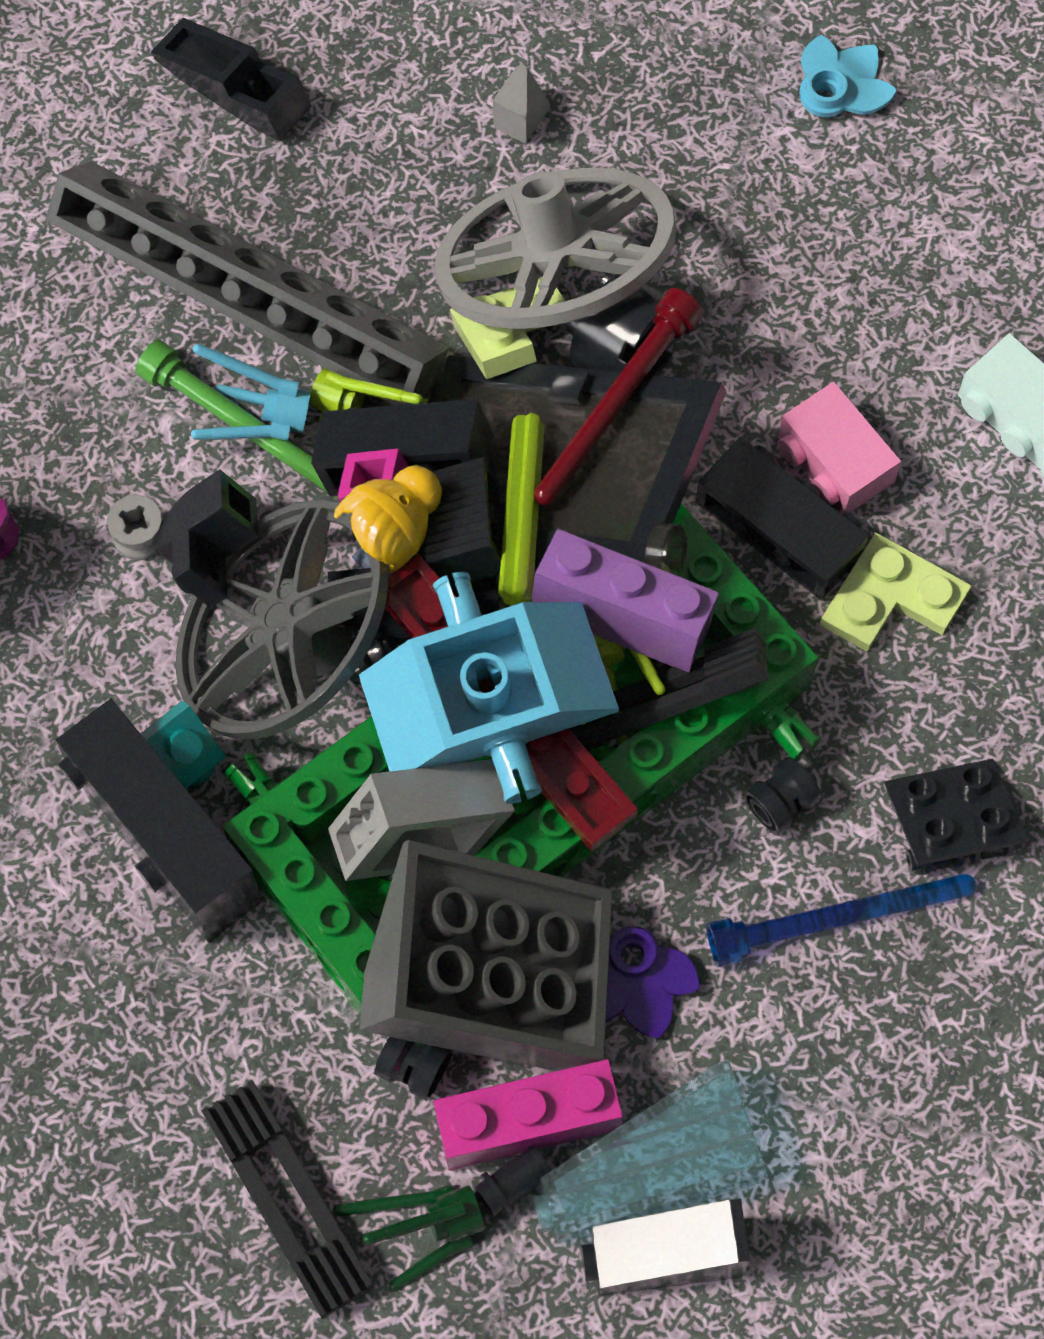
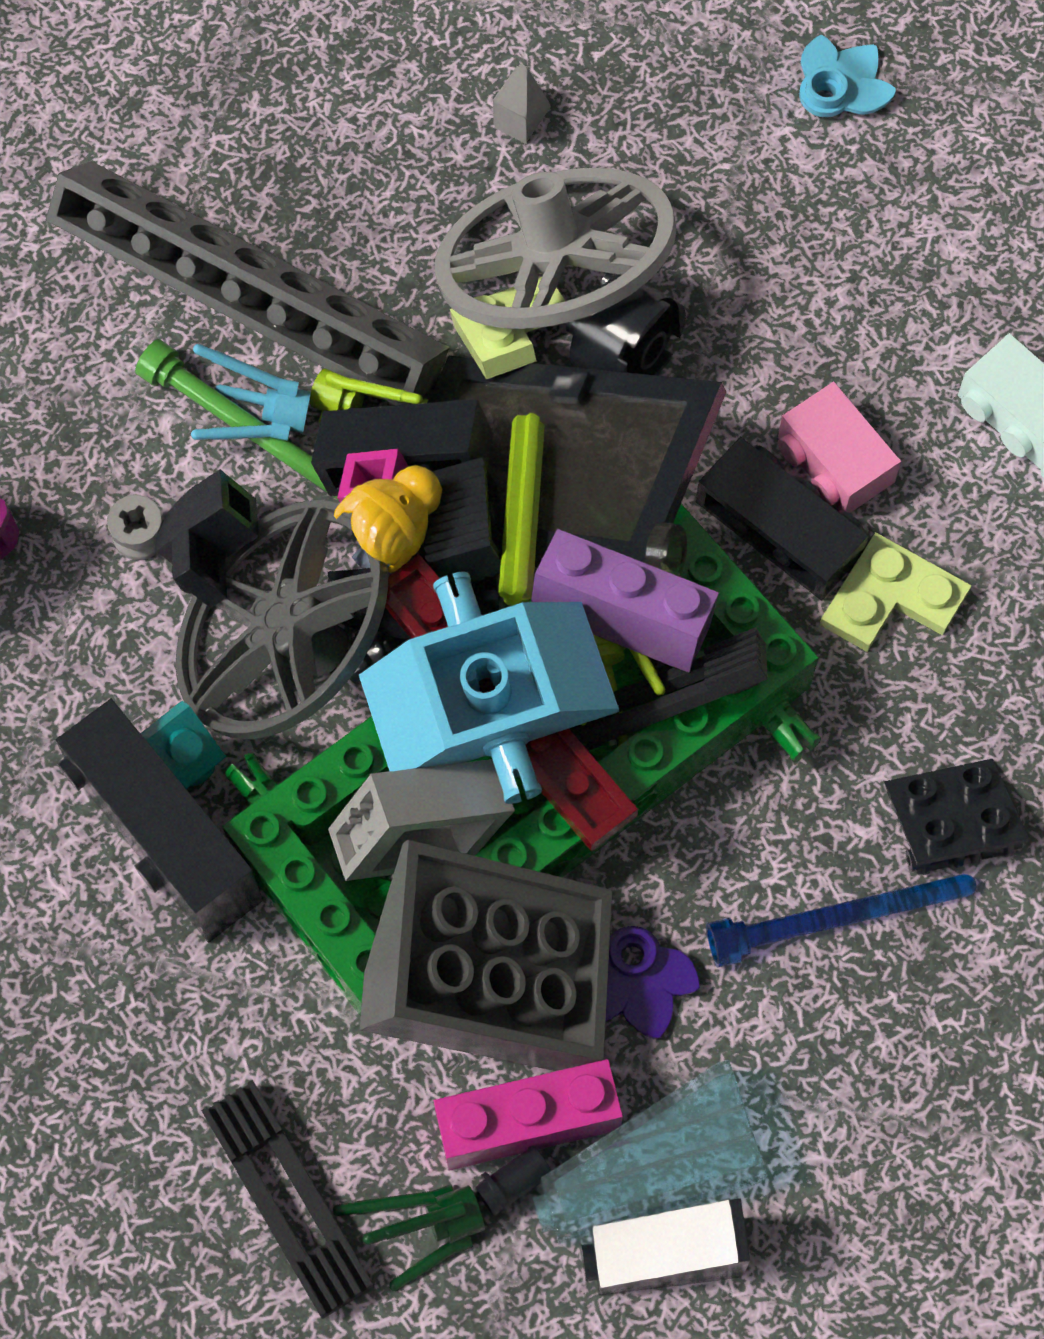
(233, 77): black slope -> none
(413, 1064): black wheel -> none
(676, 315): dark red piece -> none
(782, 795): black wheel -> none

